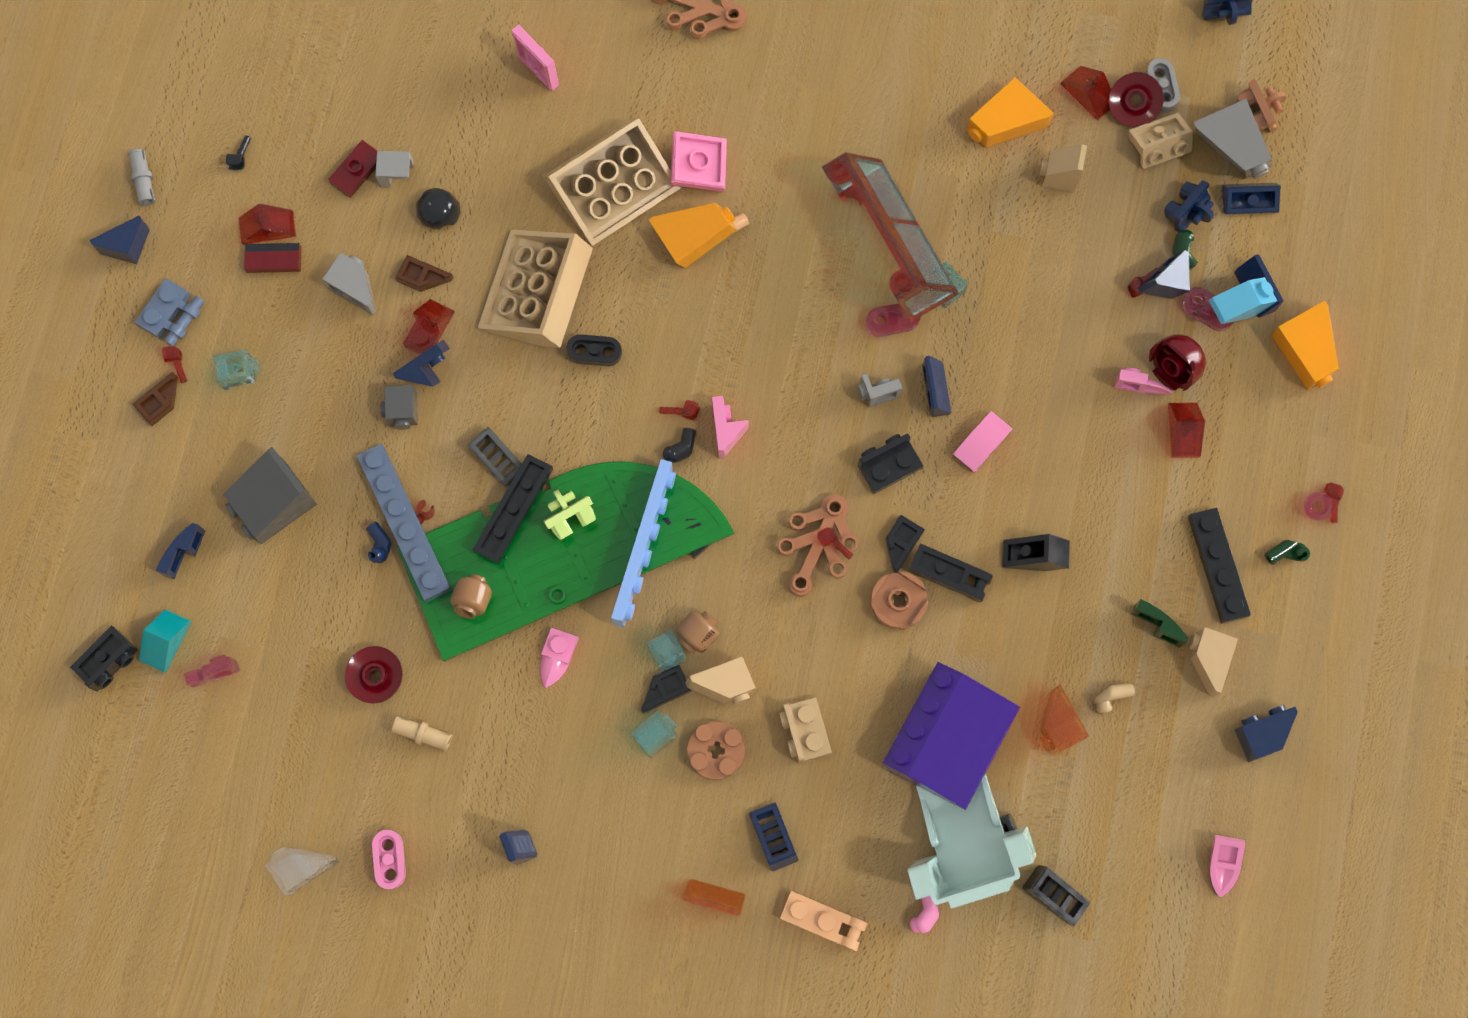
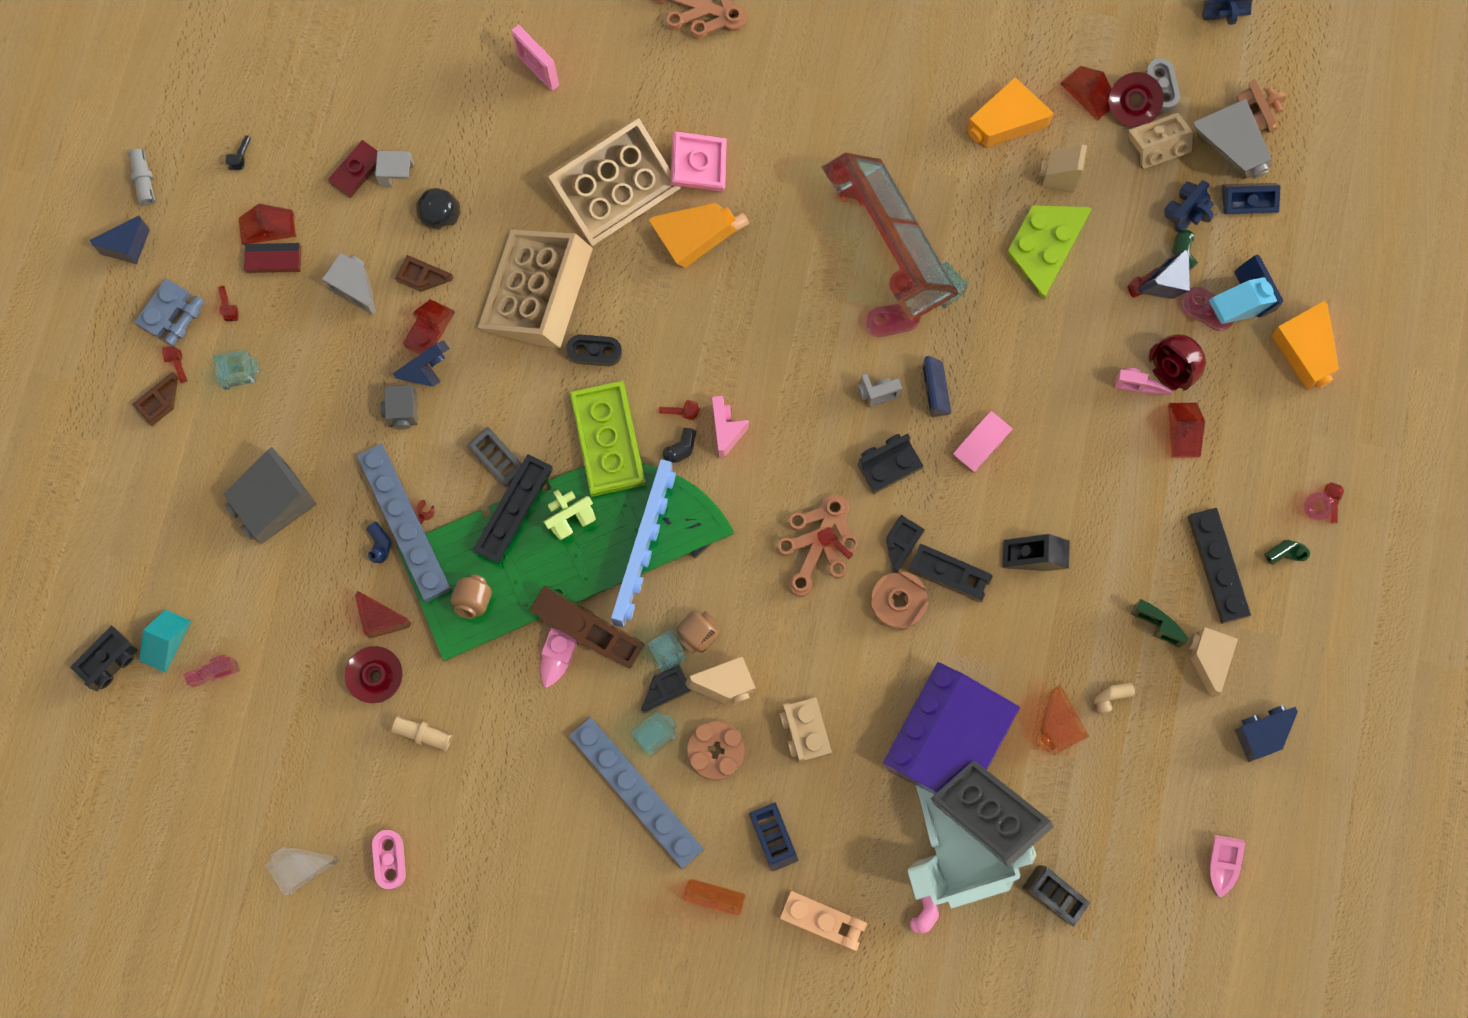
(185, 543): dark blue slope -> none
(229, 312): none -> clear red hand
(377, 618): none -> clear red slope
(518, 846): dark blue slope -> none
(586, 627): none -> reddish brown slope
(607, 438): none -> lime tile
(636, 793): none -> sand blue plate
(992, 813): none -> dark grey tile
(1046, 242): none -> lime wing

